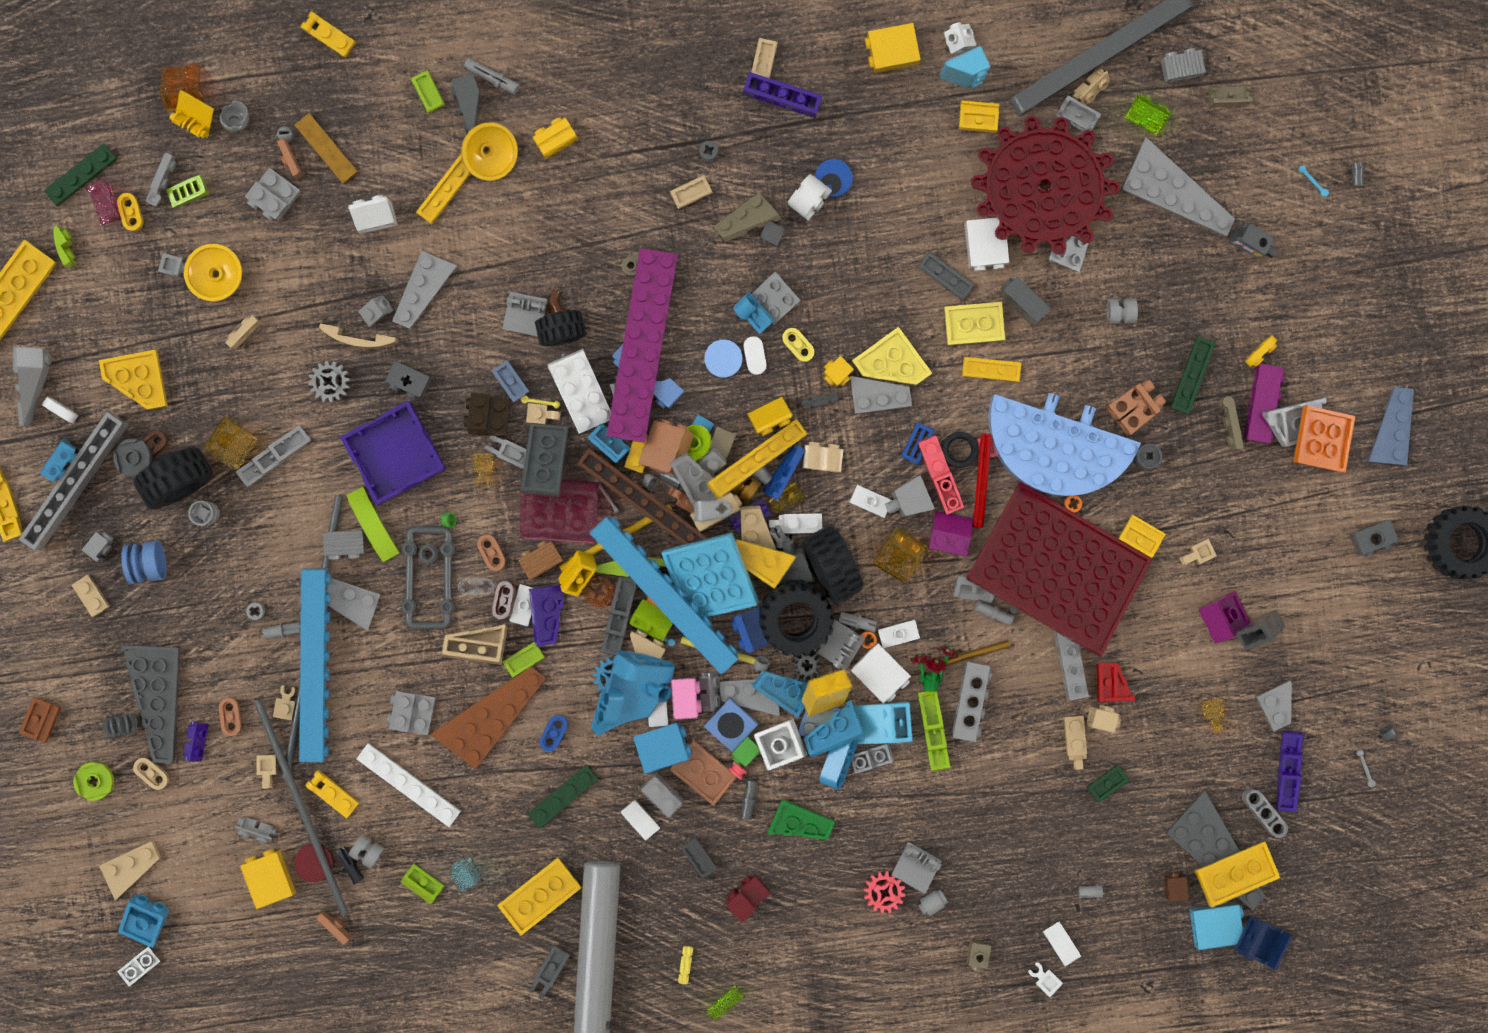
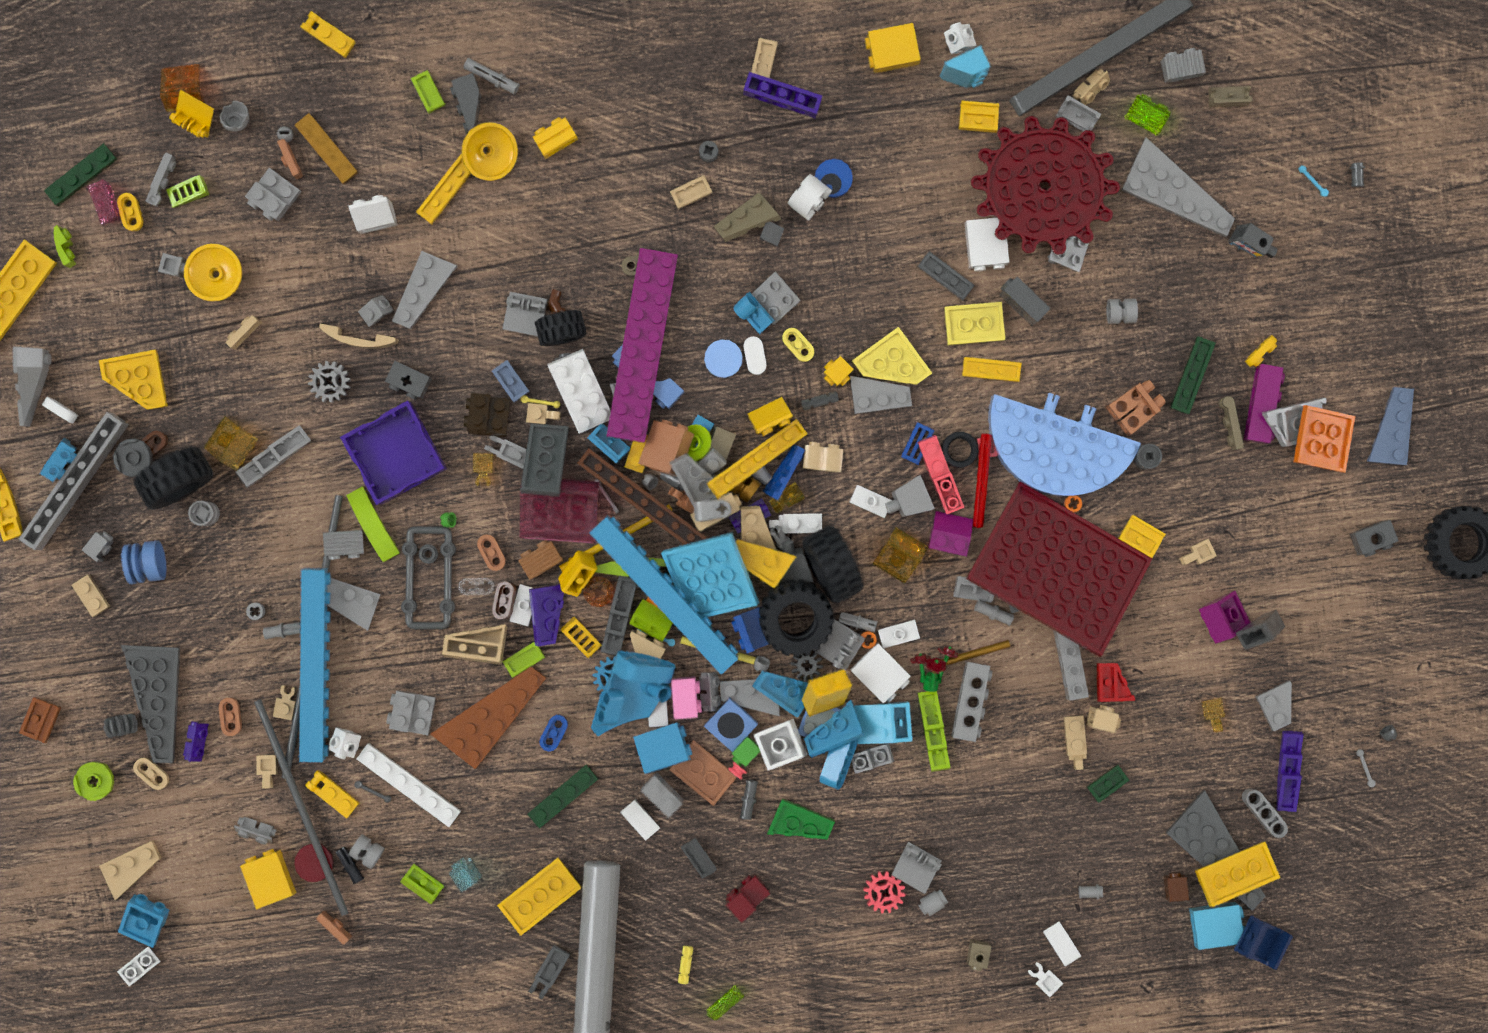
(344, 743): none -> white brick
(358, 784): none -> dark grey hinge
(572, 622): none -> yellow slope

